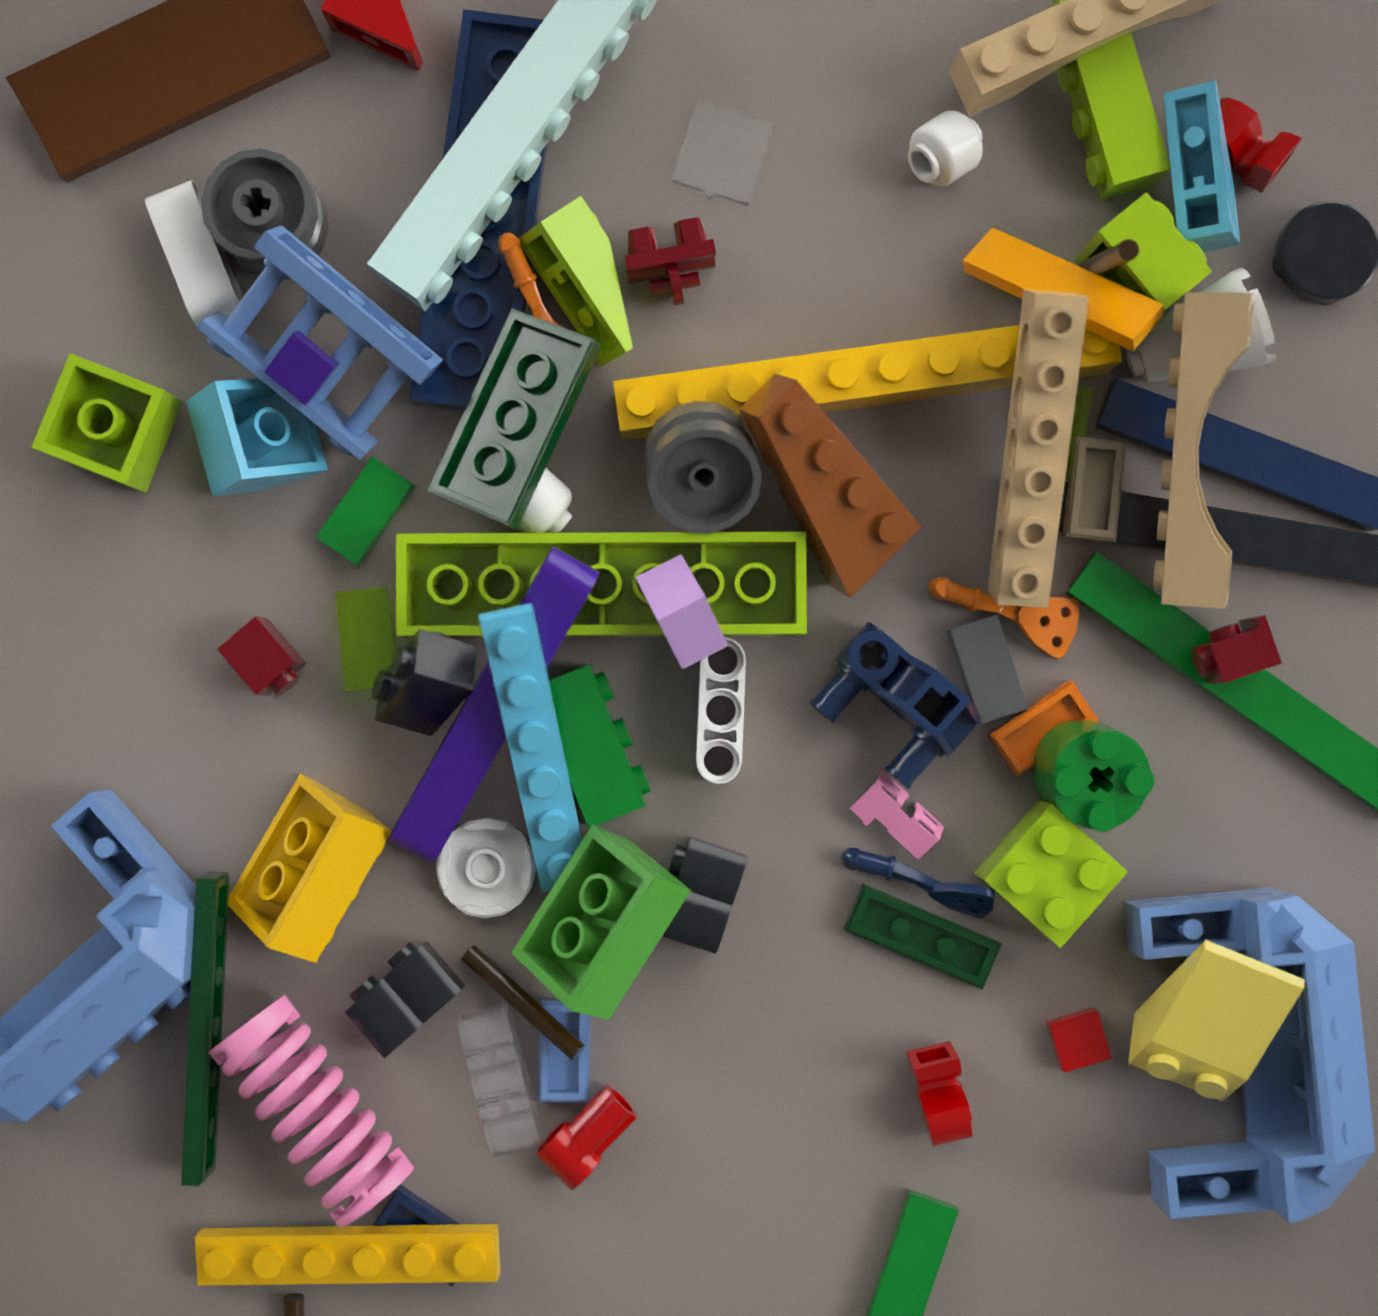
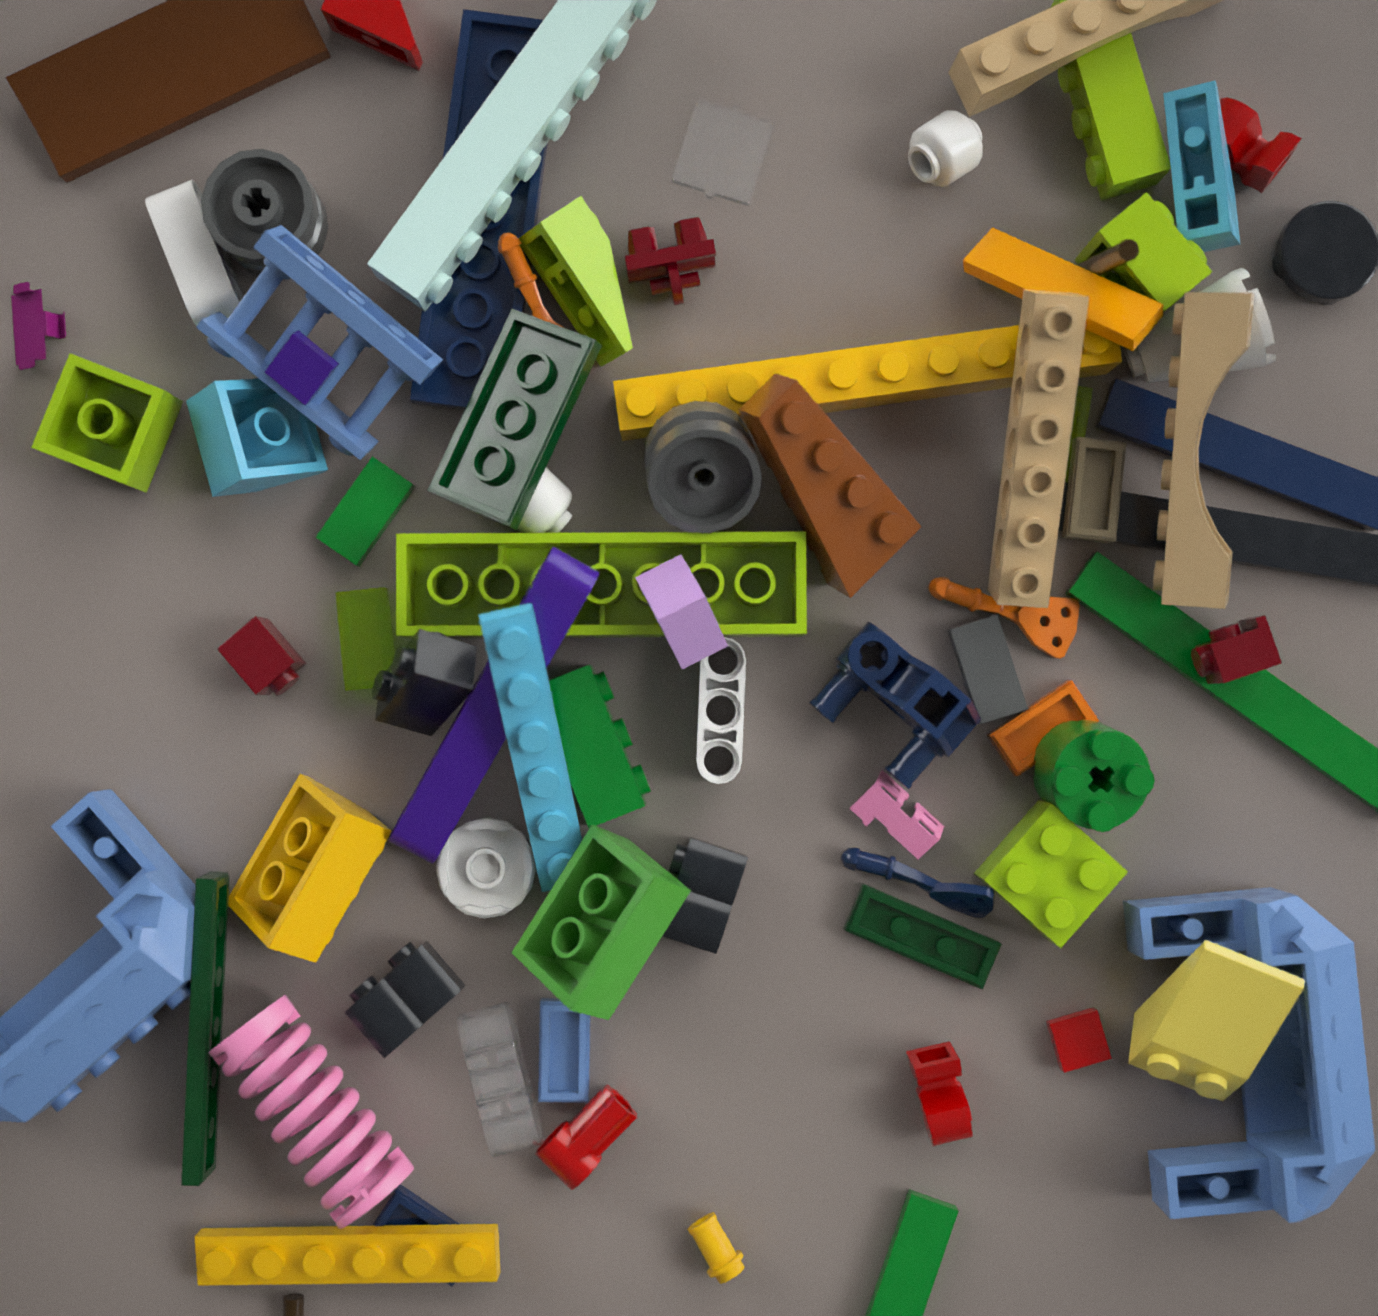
(32, 325): none -> magenta piece
(523, 1002): dark brown bar -> none
(716, 1248): none -> yellow pin

